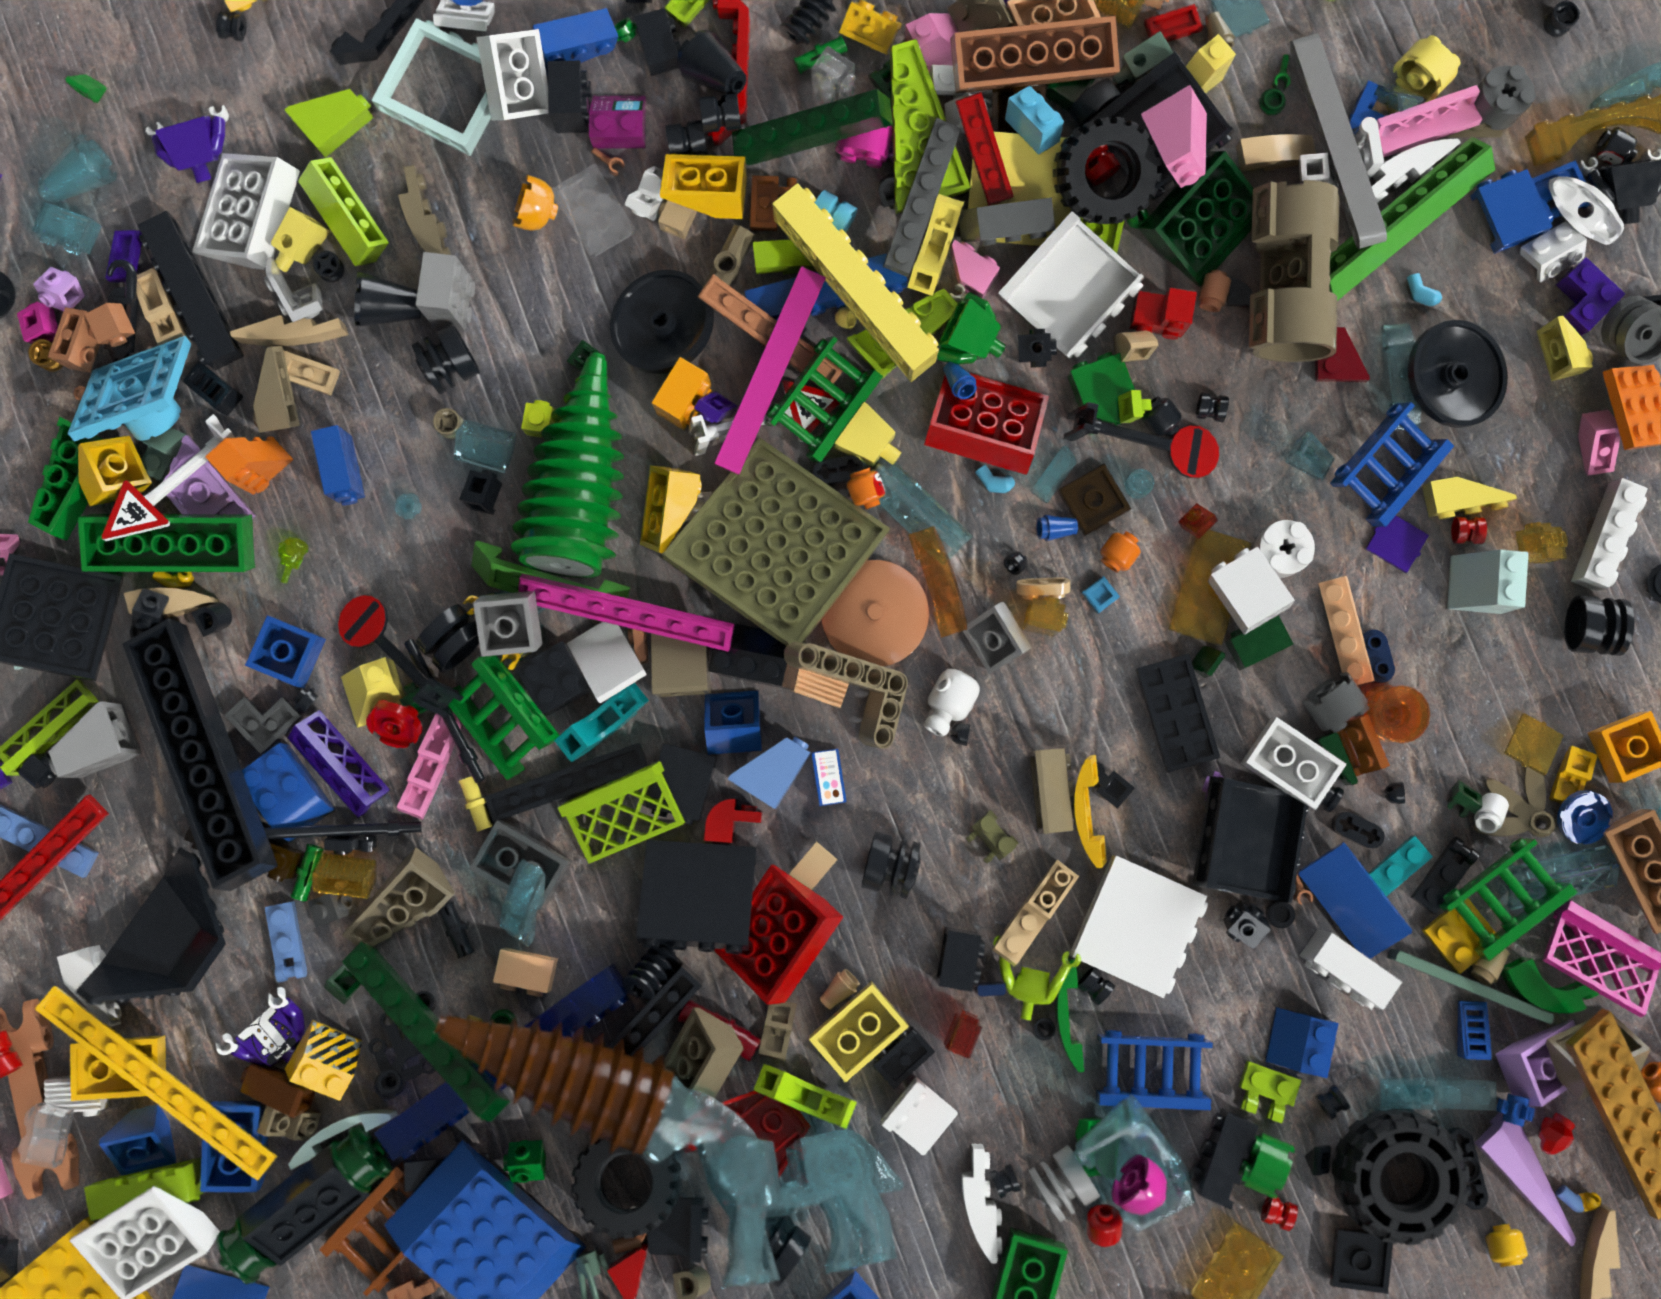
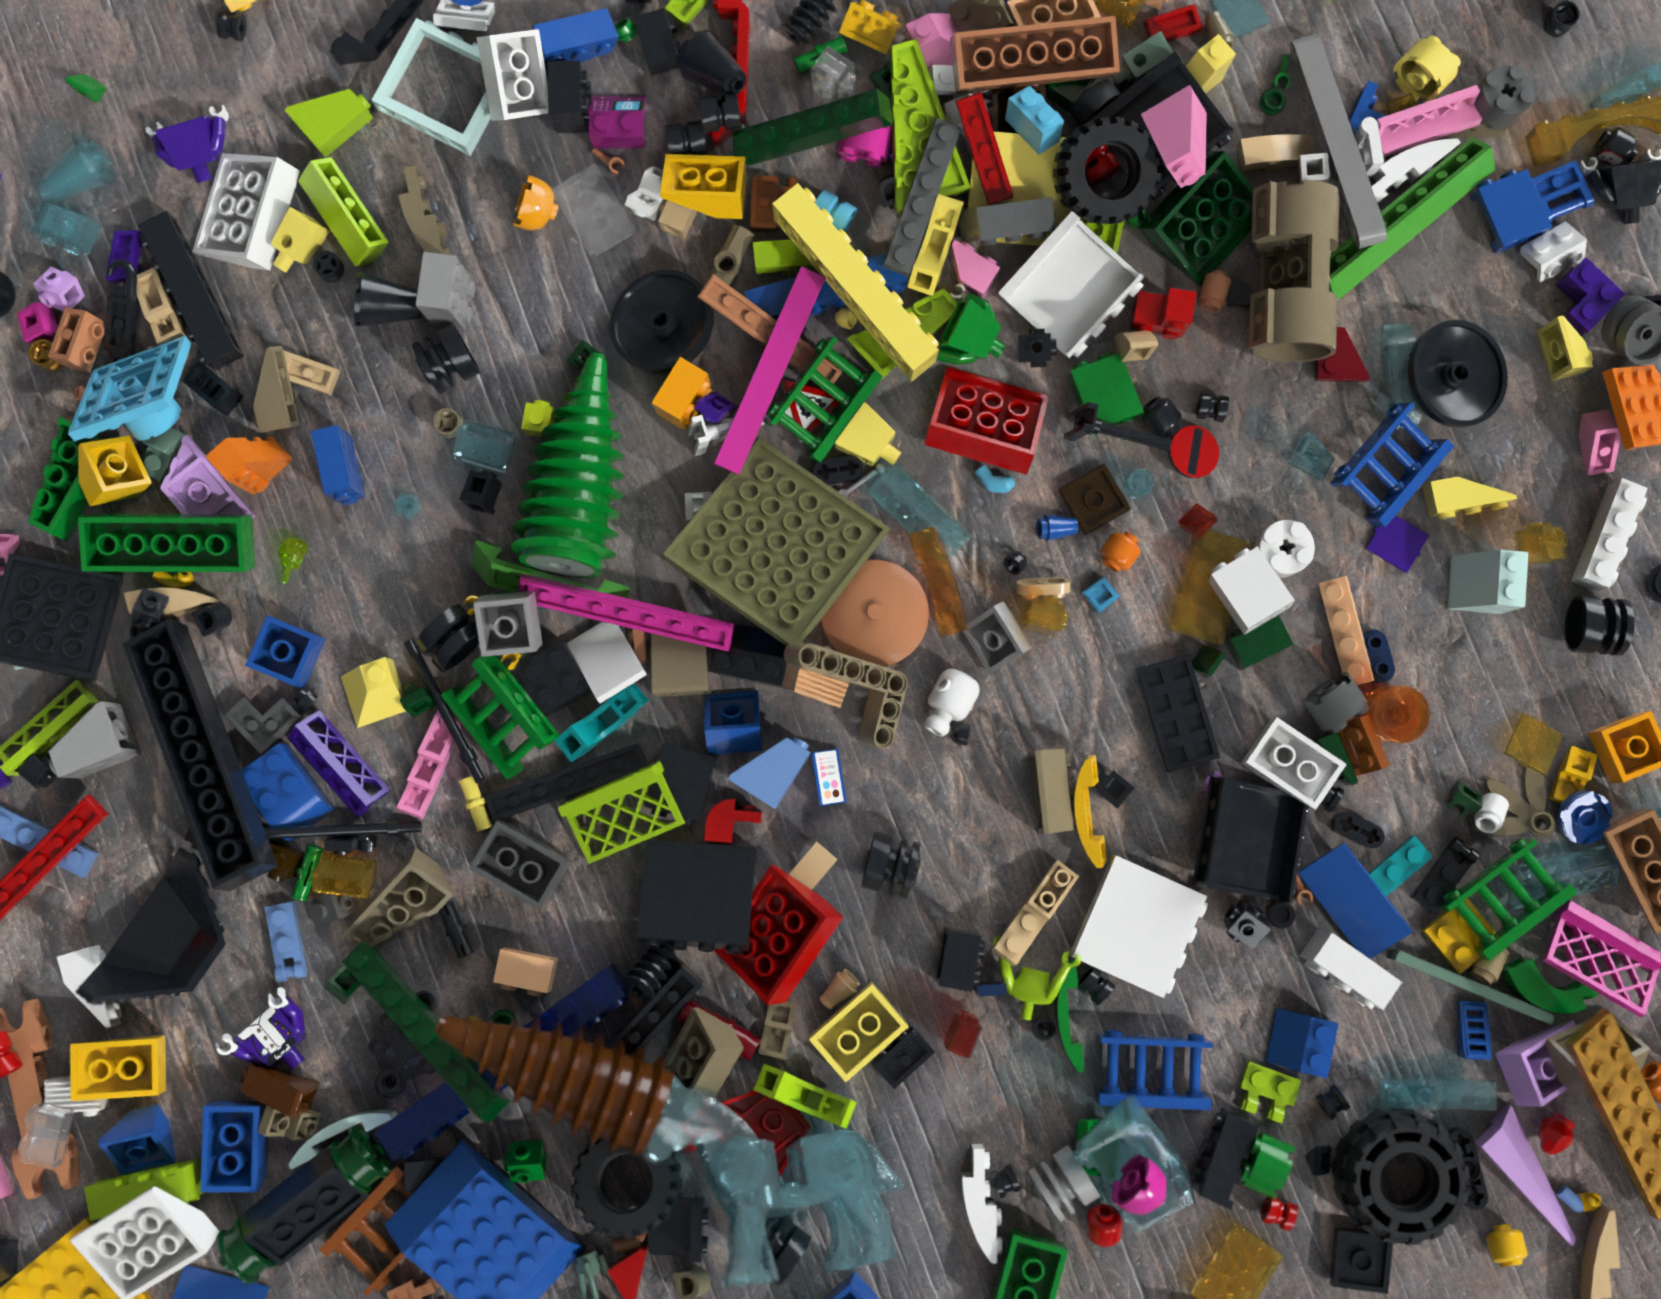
(110, 324): nougat brick -> none
(136, 512): piece -> none
(156, 1082): yellow plate -> none
(280, 332): tan slope -> none
(298, 304): light grey bracket -> none
(324, 1060): slope -> none
(364, 624): black piece -> none
(386, 715): red plate -> none
(522, 902): clear light blue slope -> none
(667, 504): yellow slope -> none
(866, 488): orange head -> none
(919, 1116): white bracket -> none
(960, 381): blue cone -> none
(993, 837): olive piece -> none
(1054, 475): clear light blue slope -> none
(1132, 406): lime tile -> none
(1395, 793): black hinge -> none
(1396, 96): clear light blue slope -> none
(1421, 293): medium azure arm -> none
(1469, 530): red wheel -> none
(1515, 1109): blue gear -> none
(1603, 222): white piece -> none

